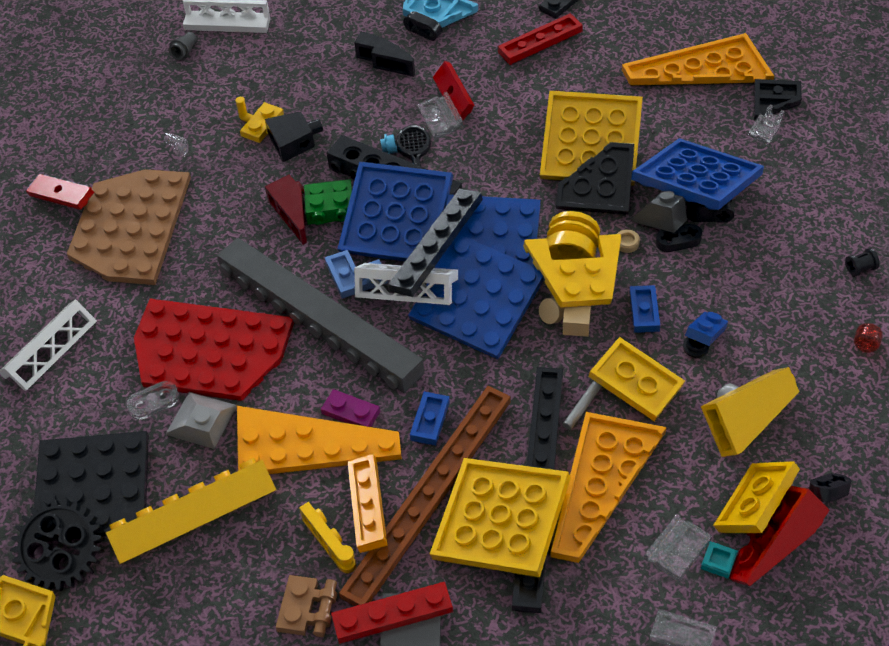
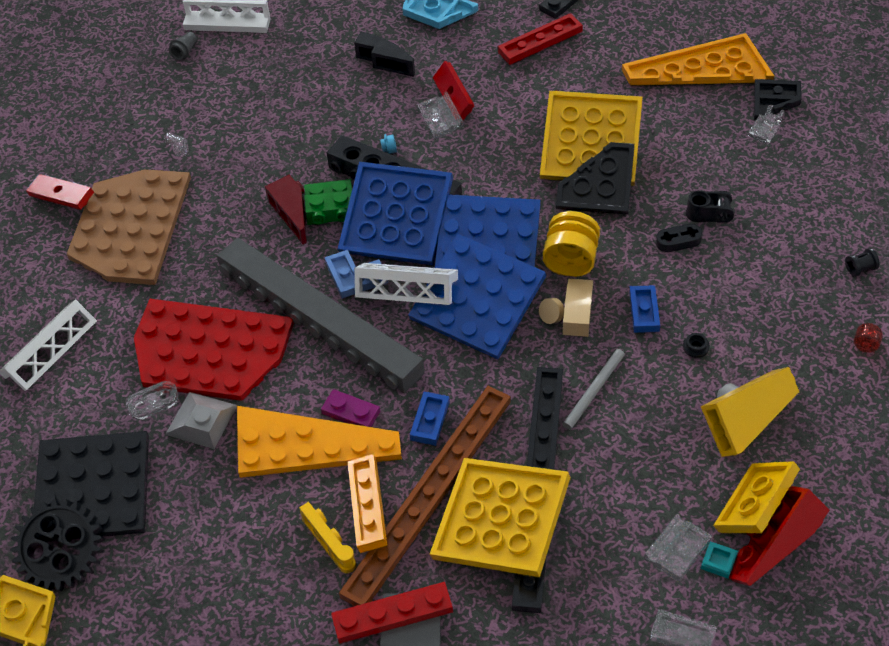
(190, 511): yellow brick -> none
(255, 128): yellow plate -> none
(292, 134): black torso -> none
(298, 603): medium nougat plate -> none
(416, 153): black piece -> none
(422, 25): black beam -> none
(435, 242): black plate -> none
(578, 280): yellow wing -> none
(603, 469): light orange wing -> none
(629, 241): tan tile -> none
(636, 378): yellow plate -> none
(663, 212): dark grey slope -> none
(697, 173): blue plate -> none
(707, 328): blue plate -> none
(830, 487): black beam -> none

